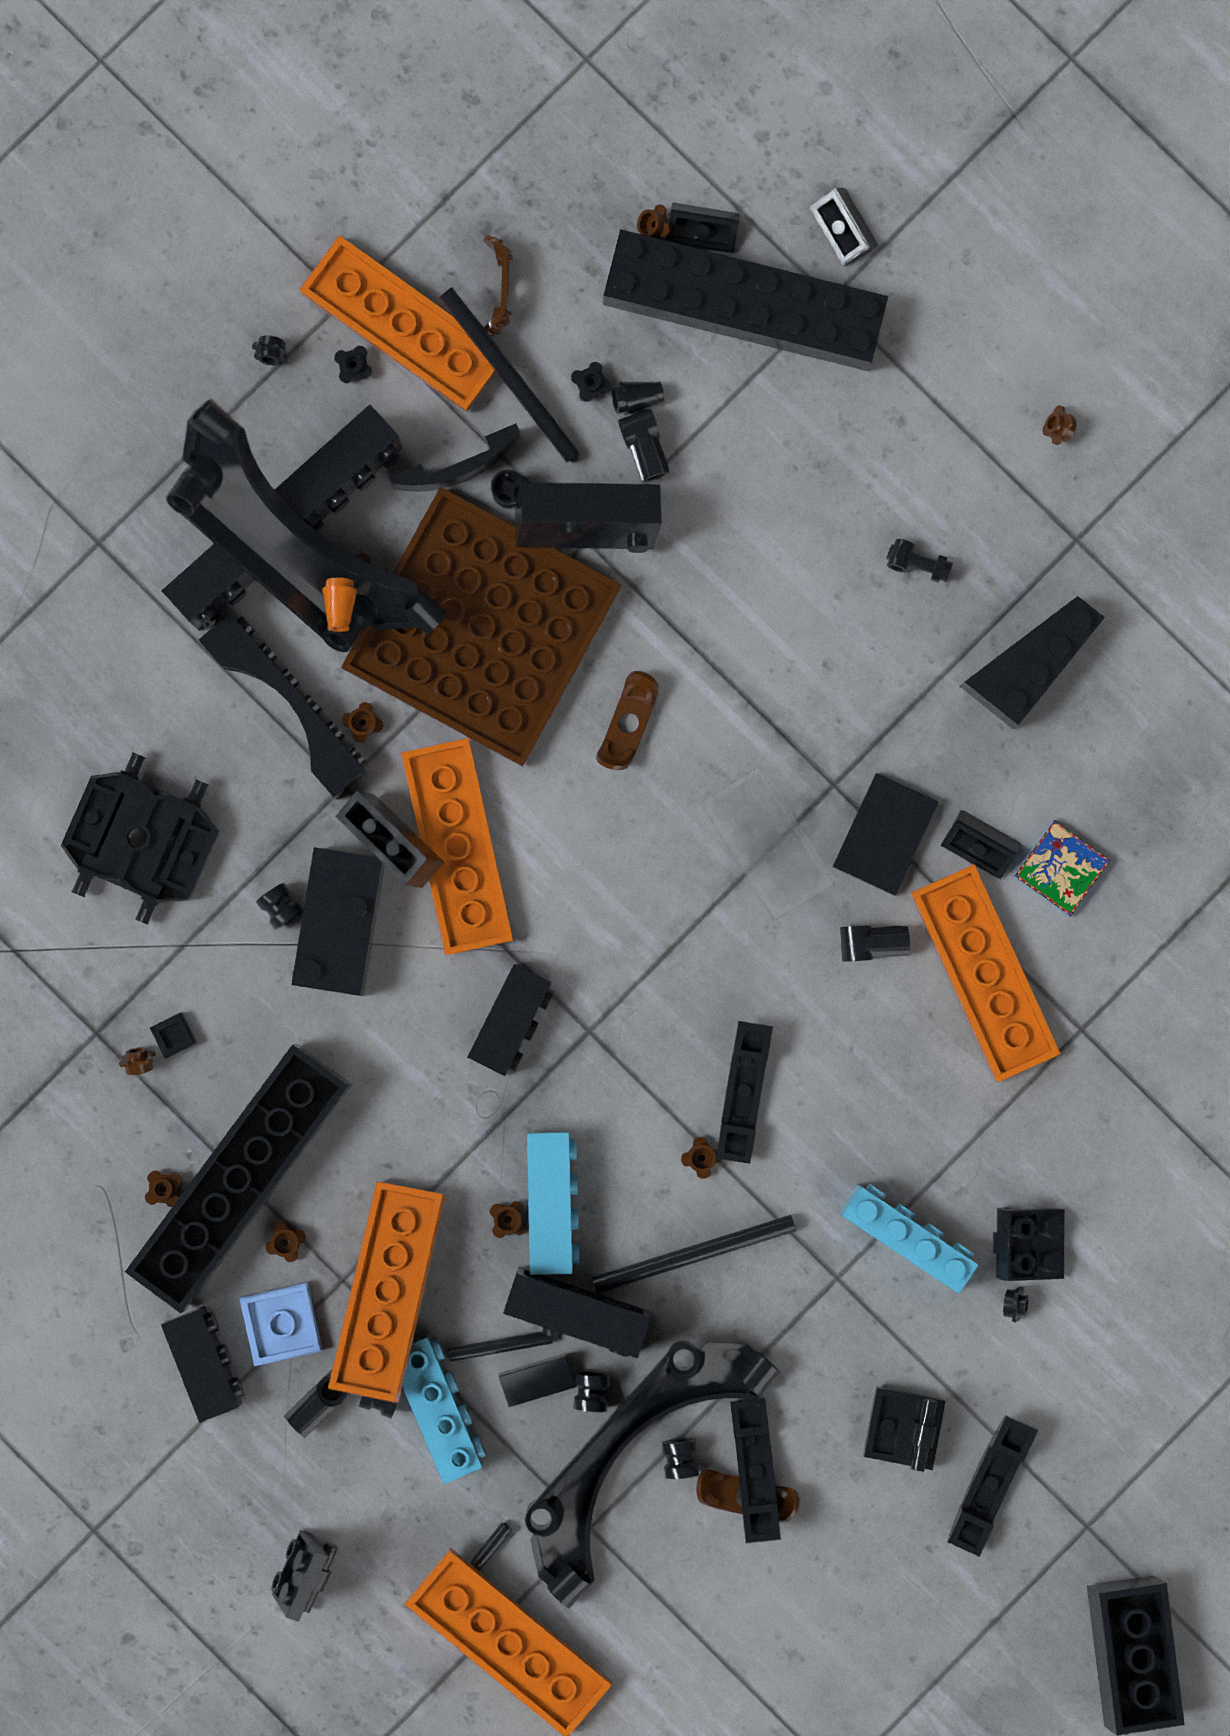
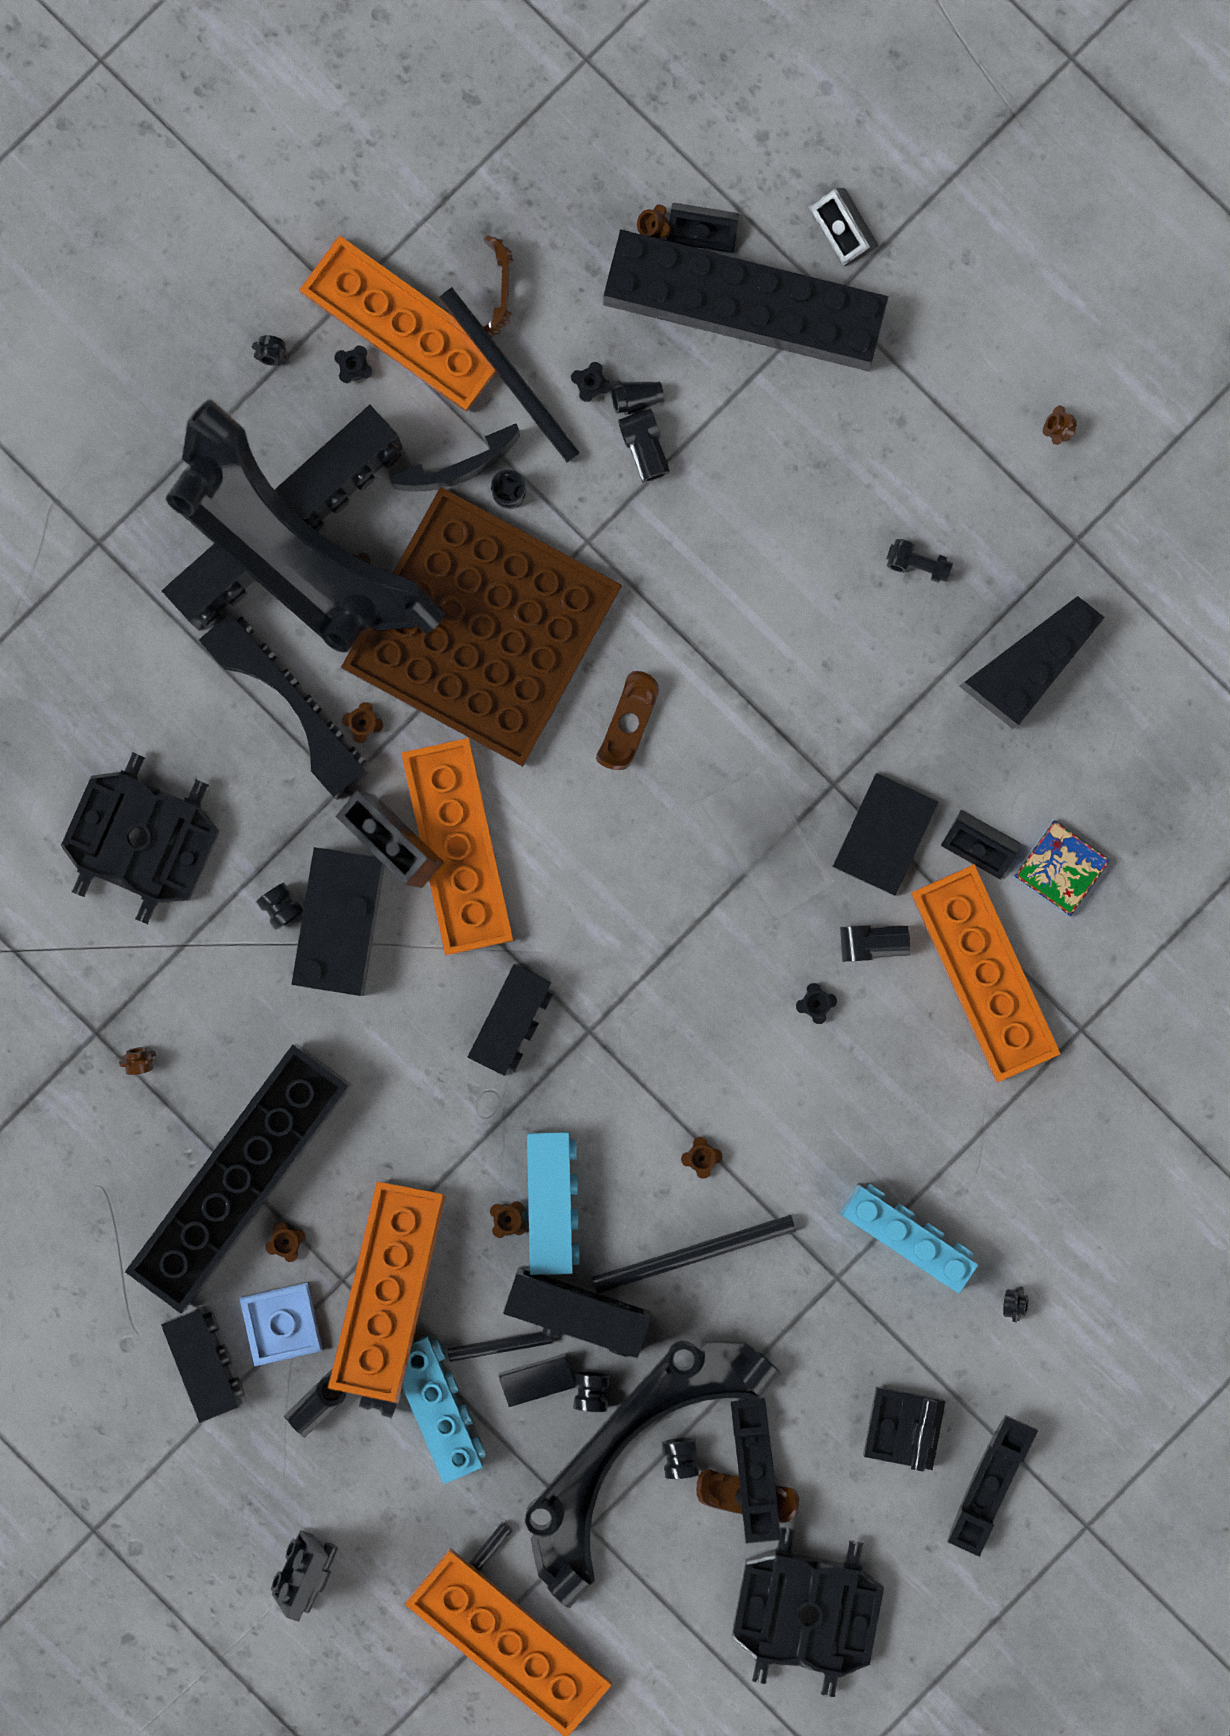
(172, 1184): reddish brown plate -> none
(173, 1035): black tile -> none
(339, 602): orange cone -> none
(588, 515): black brick -> none
(743, 1092): black slope -> none
(806, 1004): none -> black plate
(815, 1584): none -> black piece
(1029, 1244): black plate -> none
(1135, 1655): black brick -> none

